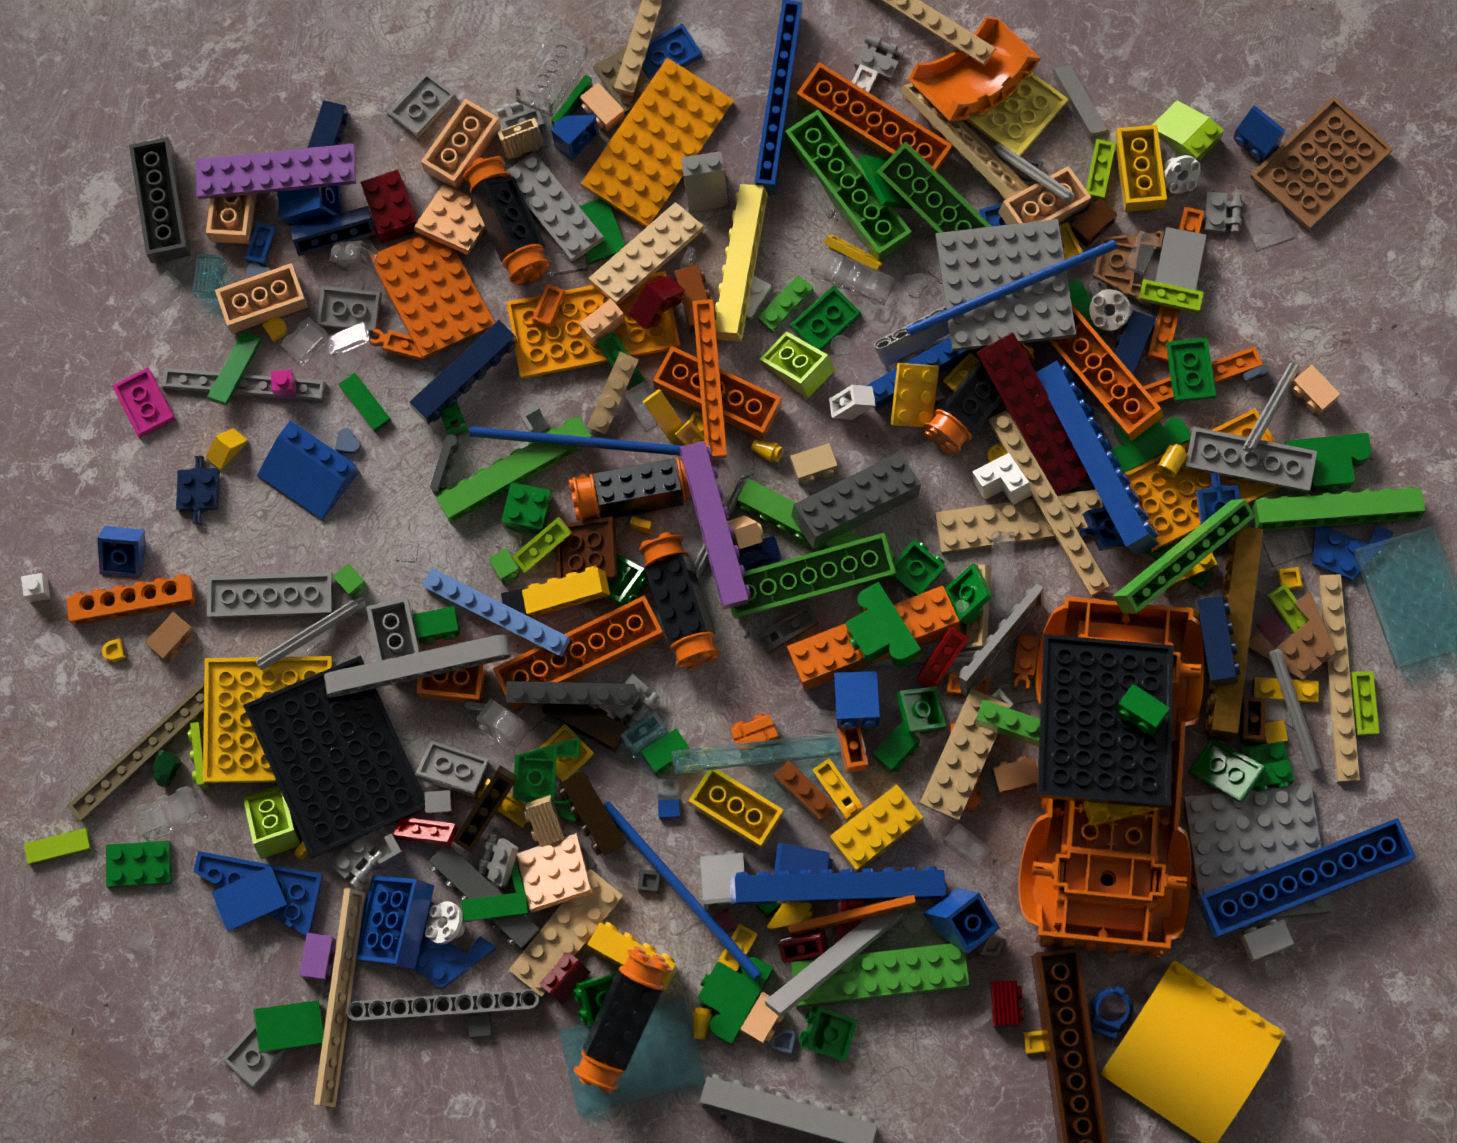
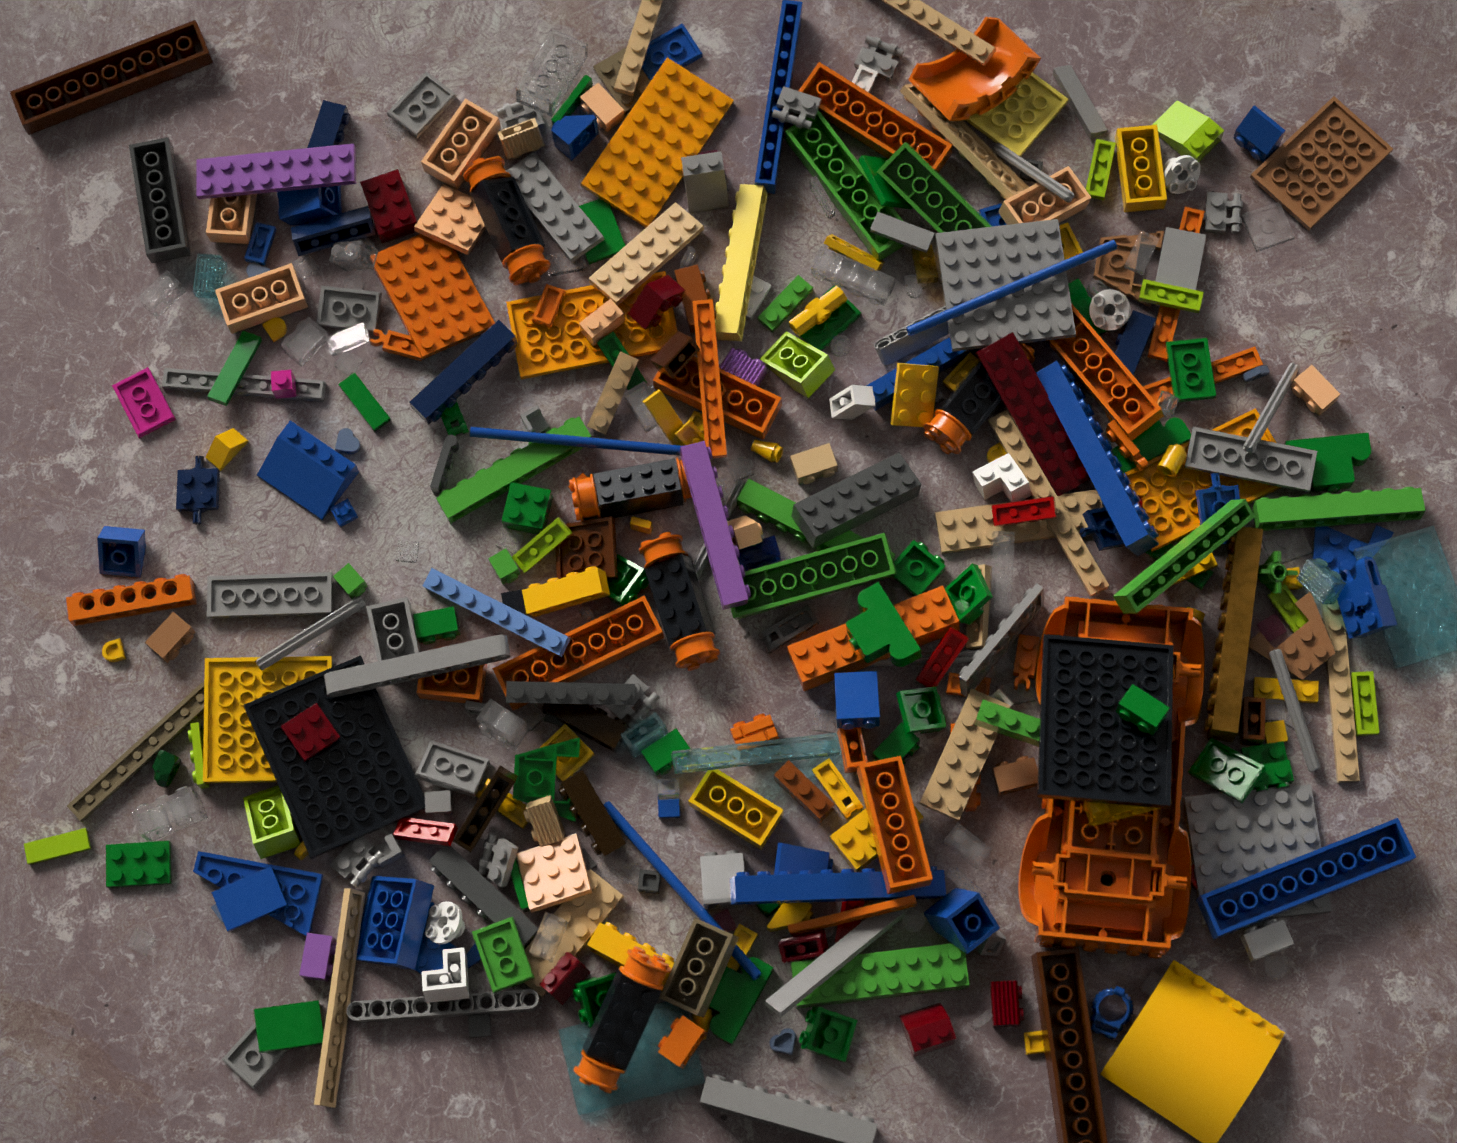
(35, 587): white brick -> none
(111, 77): none -> reddish brown brick
(305, 266): none -> clear tile
(310, 732): none -> dark red plate
(344, 512): none -> blue tile
(449, 982): none -> white brick
(494, 907): green tile -> none
(503, 955): none -> bright green tile
(548, 937): none -> clear brick
(675, 354): none -> reddish brown brick
(681, 1041): none -> orange brick
(699, 967): none -> dark tan brick
(742, 366): none -> medium lavender brick
(761, 1021): light nougat brick -> none
(798, 103): none -> light grey plate
(817, 311): none -> yellow piece
(894, 825): none -> orange brick
(902, 232): none -> light grey tile
(925, 265): none -> clear yellow tile
(927, 1029): none -> dark red slope
(1024, 511): none -> red plate
(1093, 222): reddish brown brick -> none
(1126, 446): none -> orange plate
(1167, 403): none -> clear tile
(1217, 640): dark blue brick -> none
(1273, 572): none -> bright green brick
(1321, 580): none -> clear light blue brick
(1365, 600): none -> blue brick

